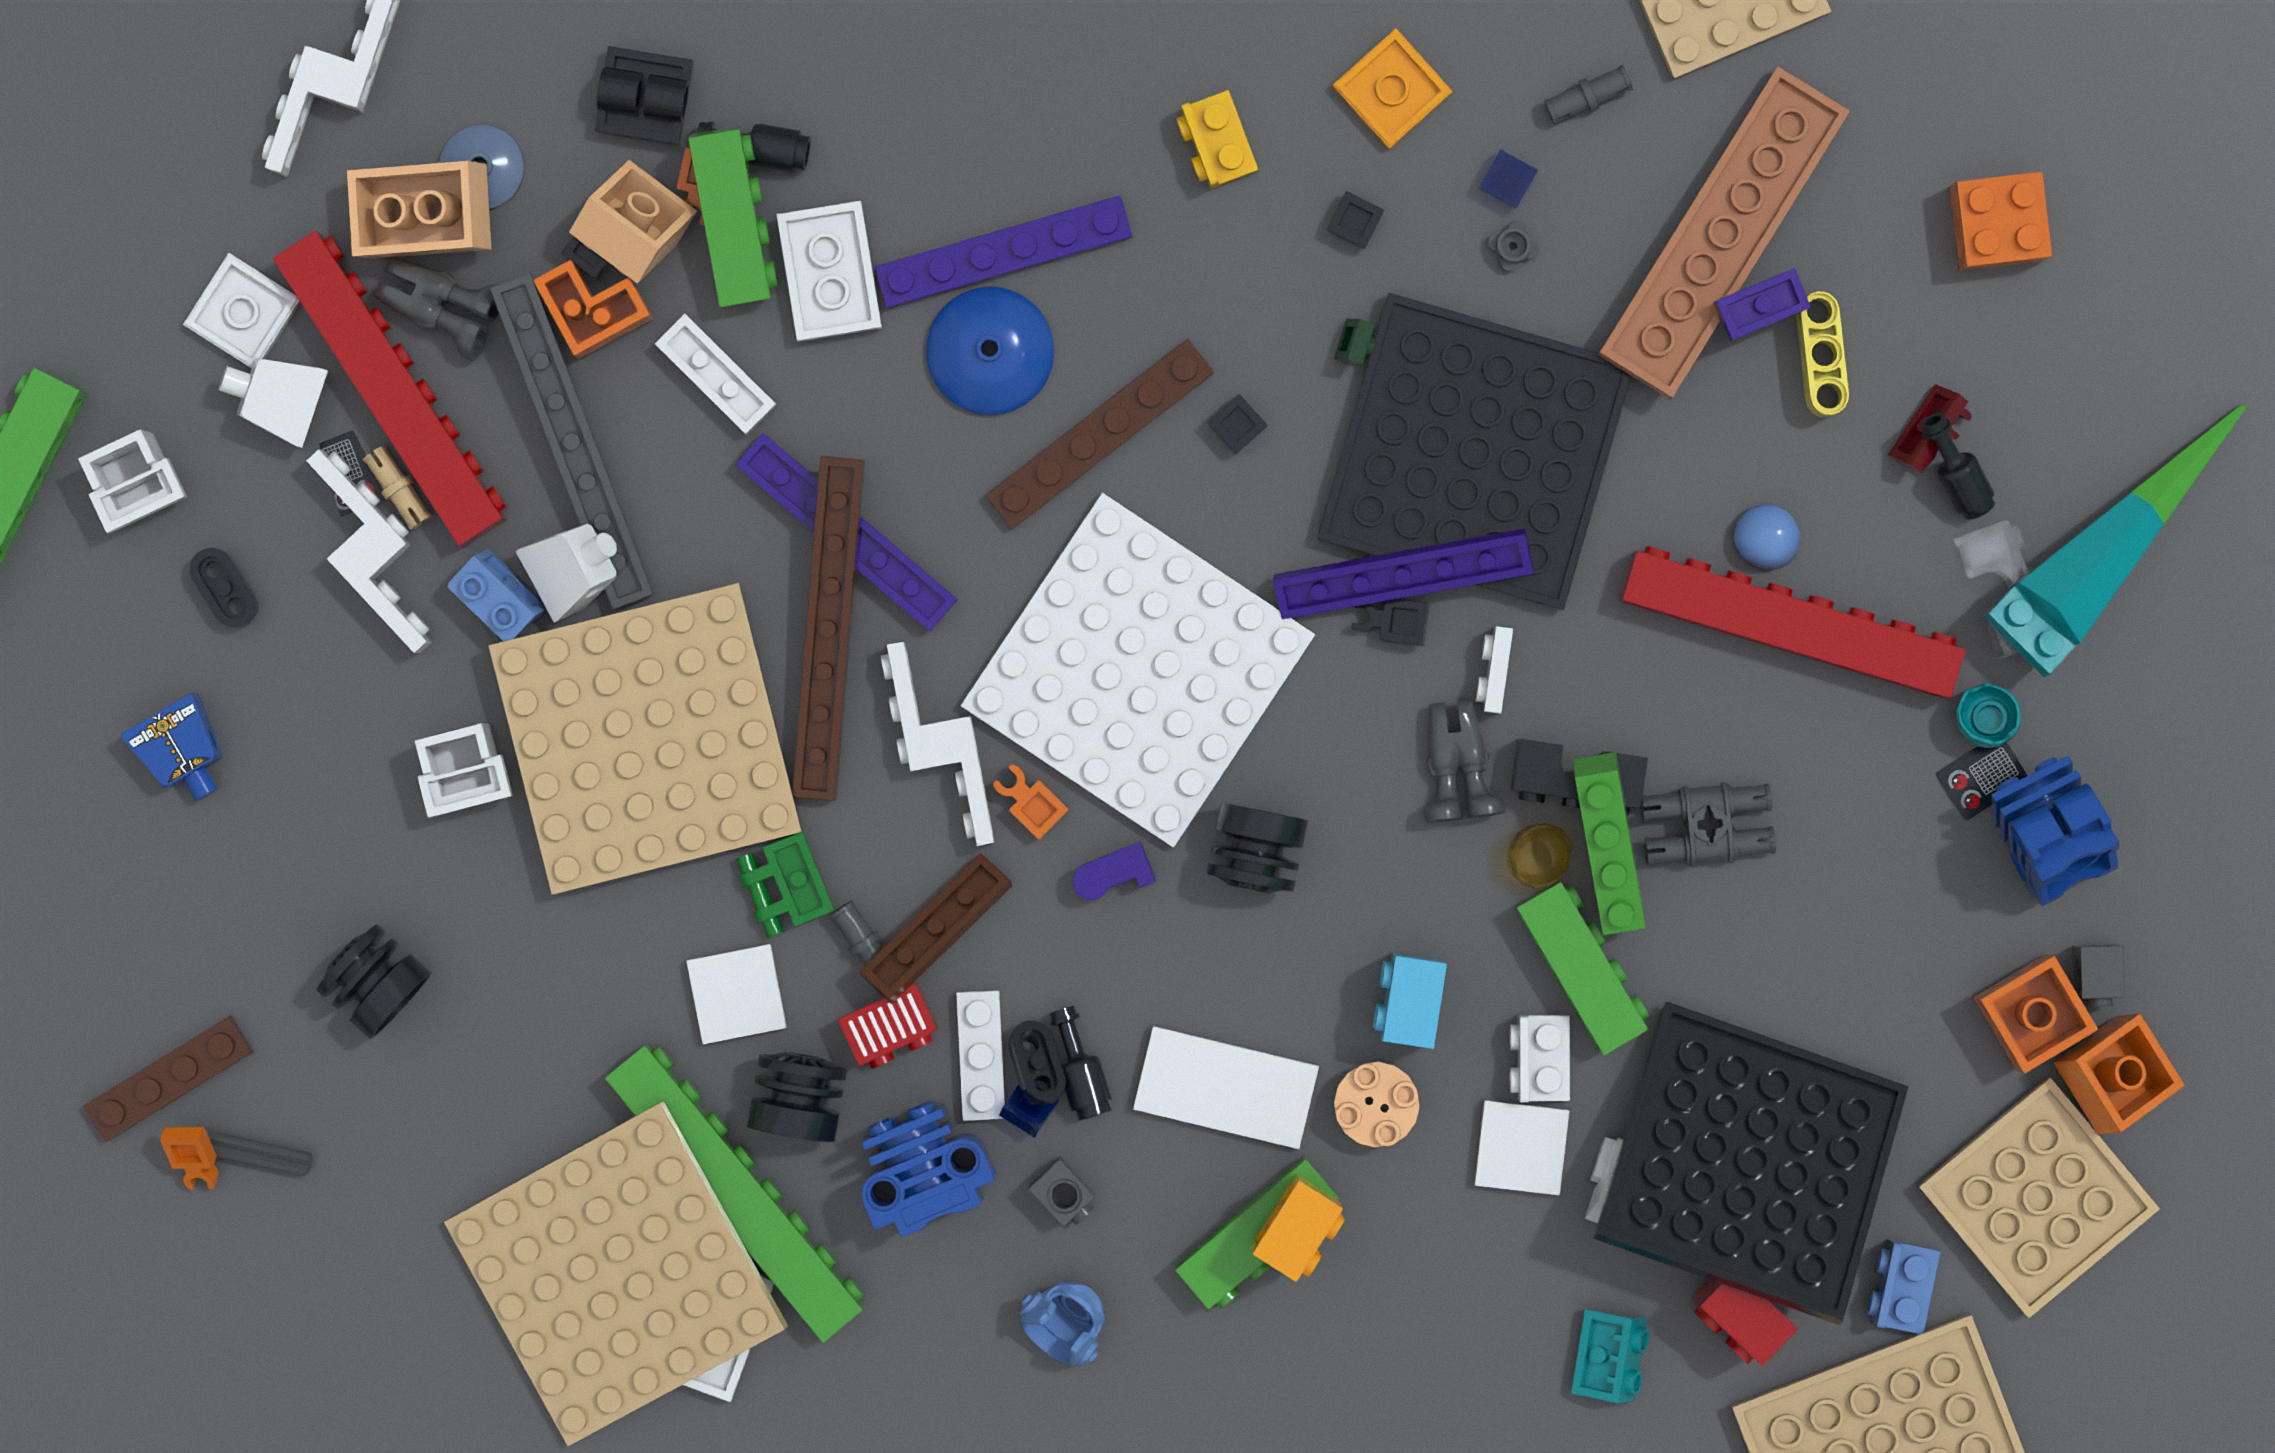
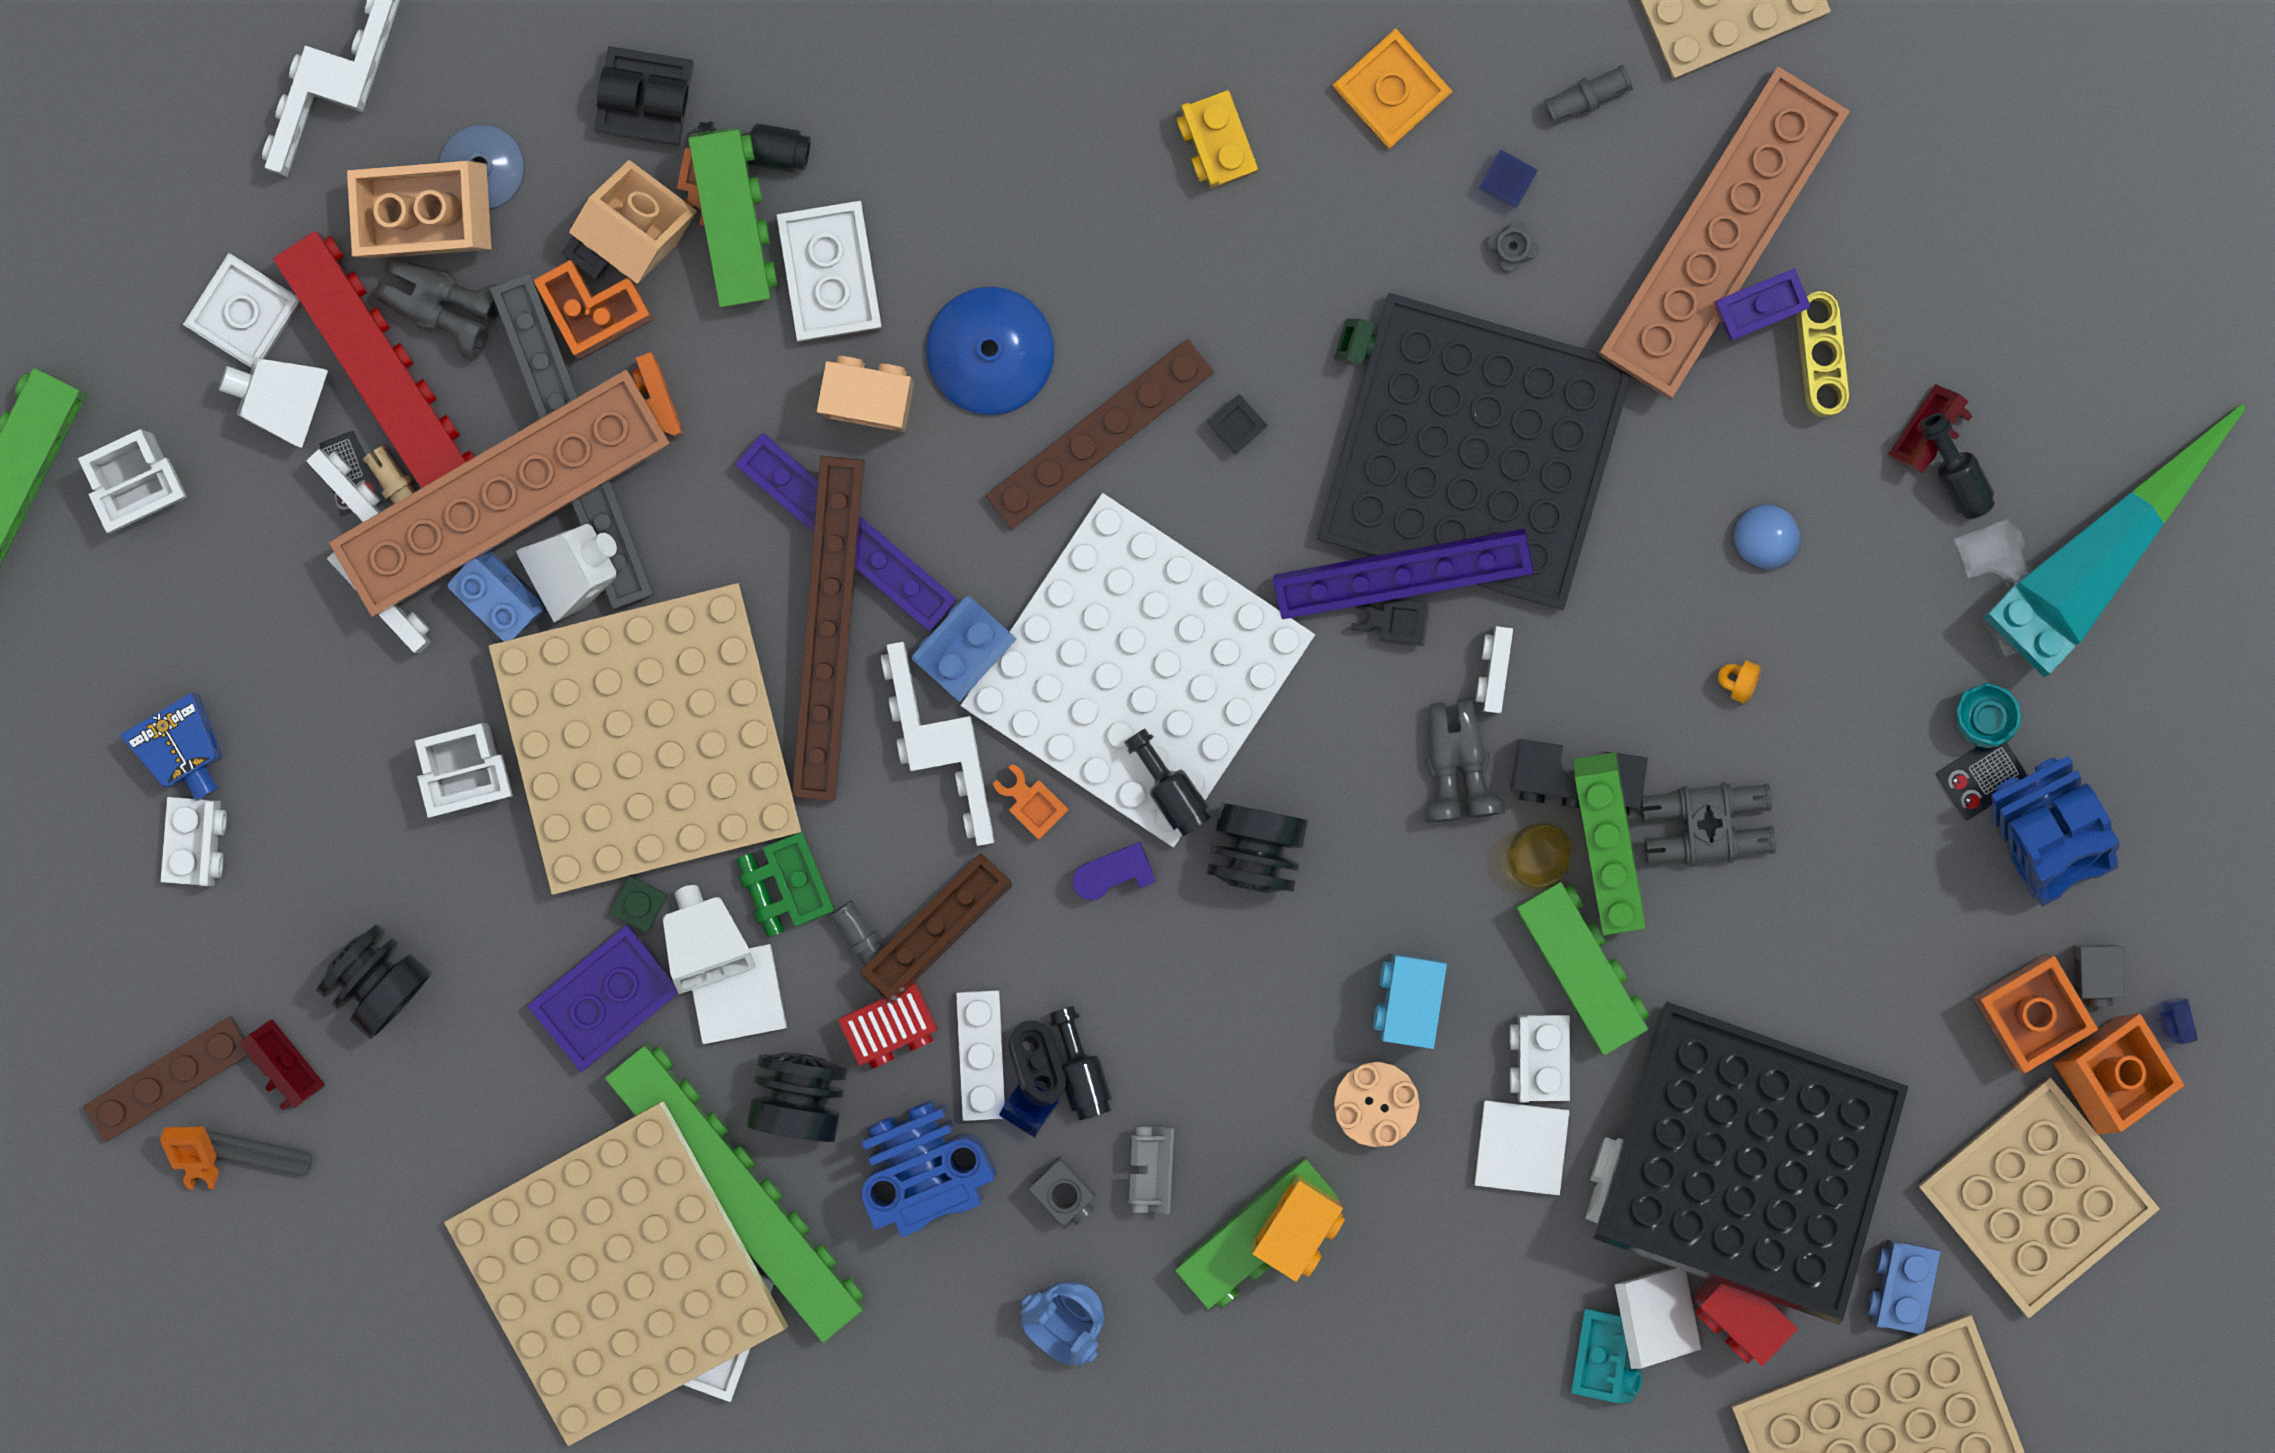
(192, 841): none -> white bracket
(223, 589): black plate -> none
(282, 1064): none -> dark red plate
(499, 493): none -> nougat plate
(604, 998): none -> dark purple plate
(638, 903): none -> dark green plate
(650, 380): none -> orange slope
(703, 941): none -> white torso
(715, 374): white plate -> none
(866, 395): none -> light nougat brick
(963, 648): none -> medium blue bracket
(1003, 252): dark purple plate -> none
(1154, 1155): none -> light grey hinge
(1172, 790): none -> black piece
(1226, 1087): white tile -> none
(1355, 220): black plate -> none
(1657, 1317): none -> white tile
(1746, 681): none -> light orange tile
(1793, 624): red brick -> none
(2000, 221): orange brick -> none
(2178, 1021): none -> clear blue plate

